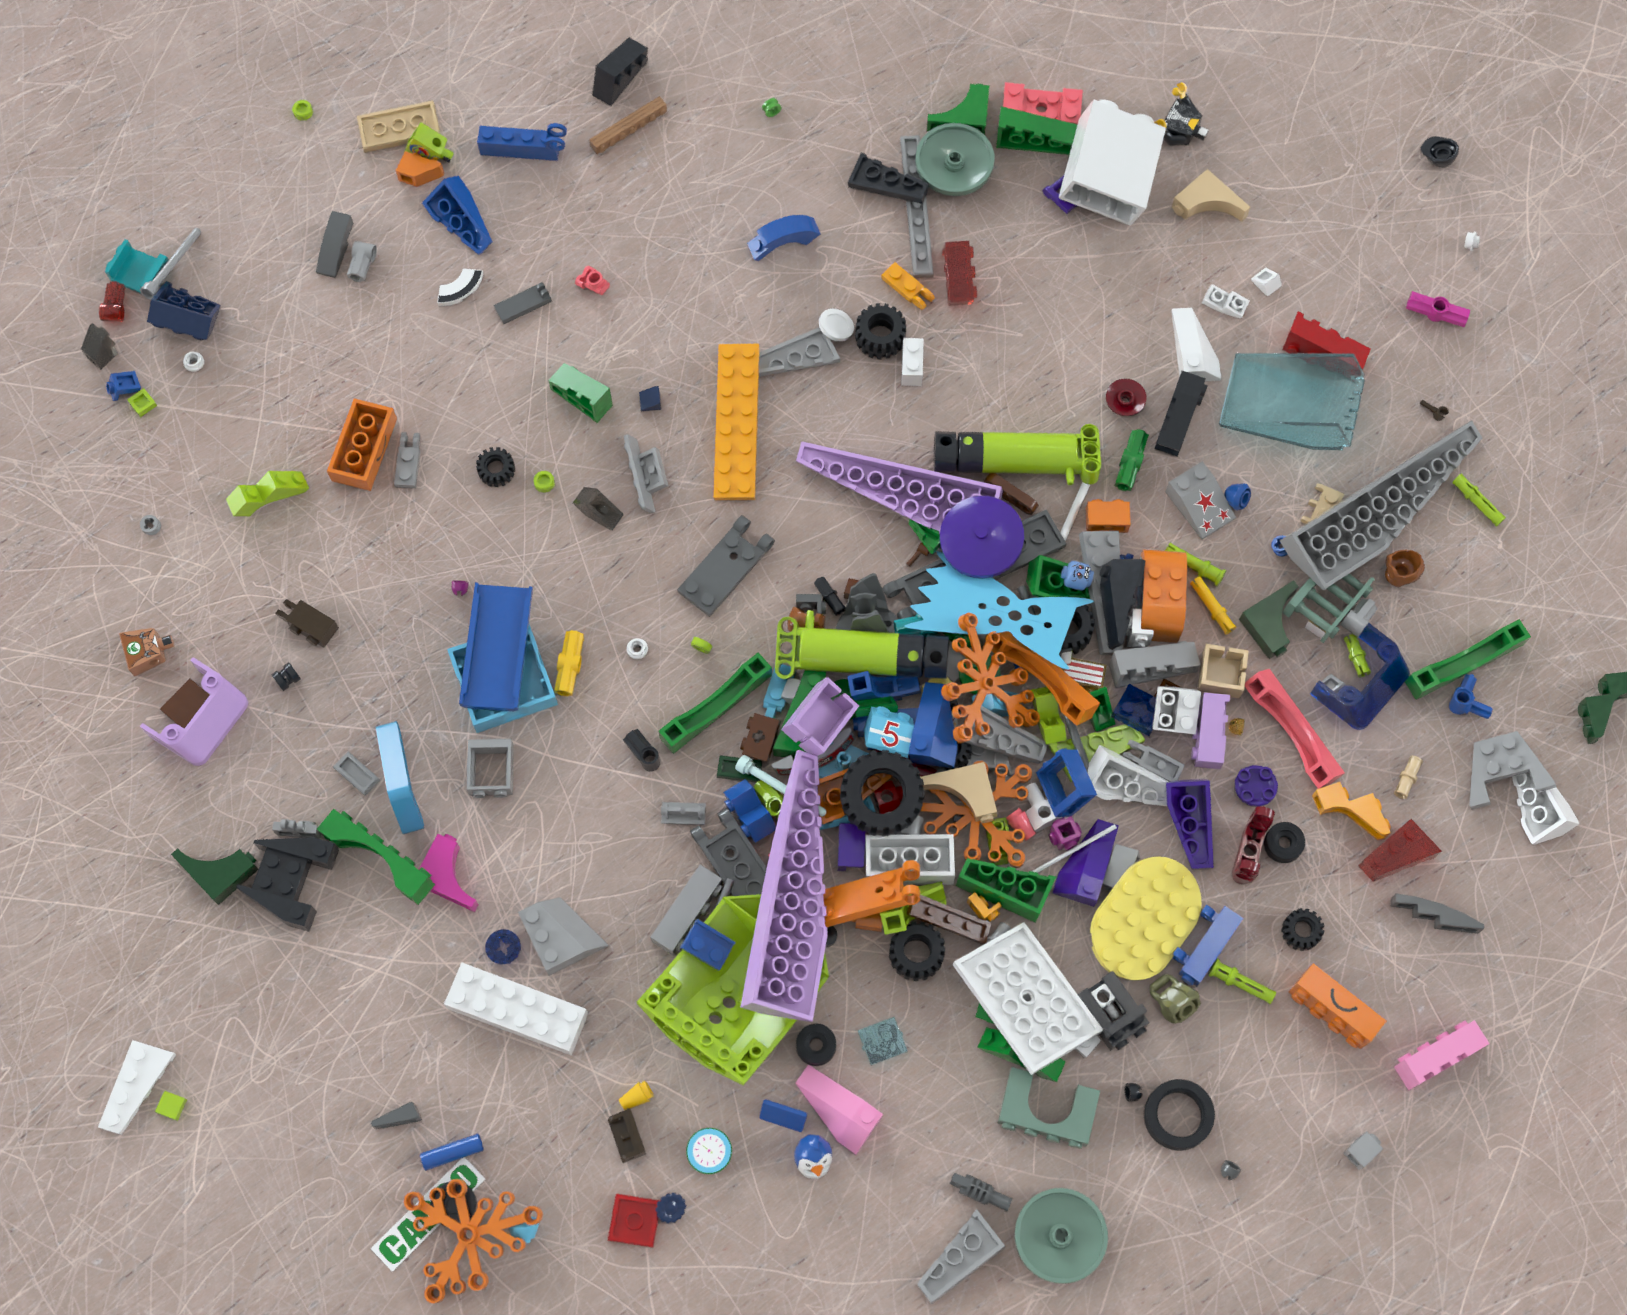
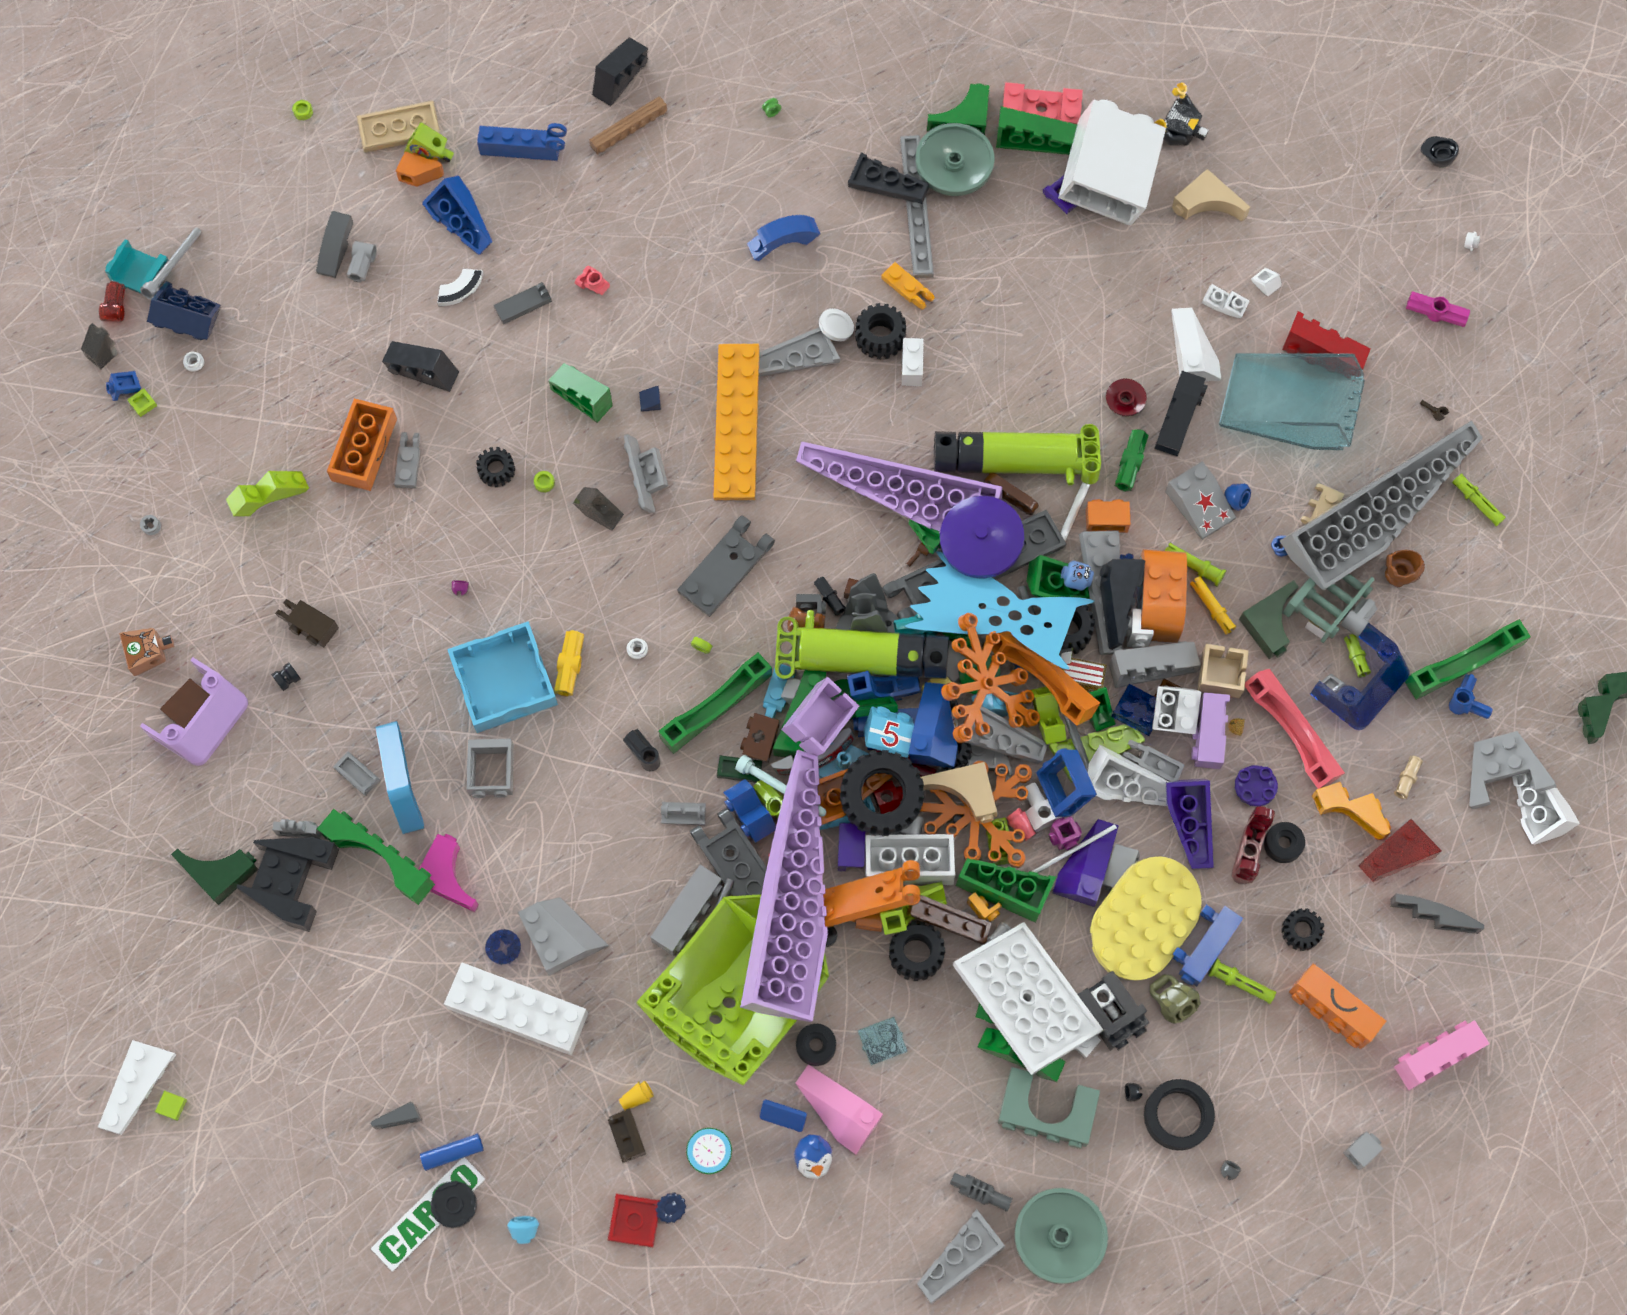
(421, 364): none -> black wedge
(494, 1227): orange plant -> none
(496, 648): blue ladder -> none
(707, 945): blue plate -> none
(959, 272): clear red wedge -> none

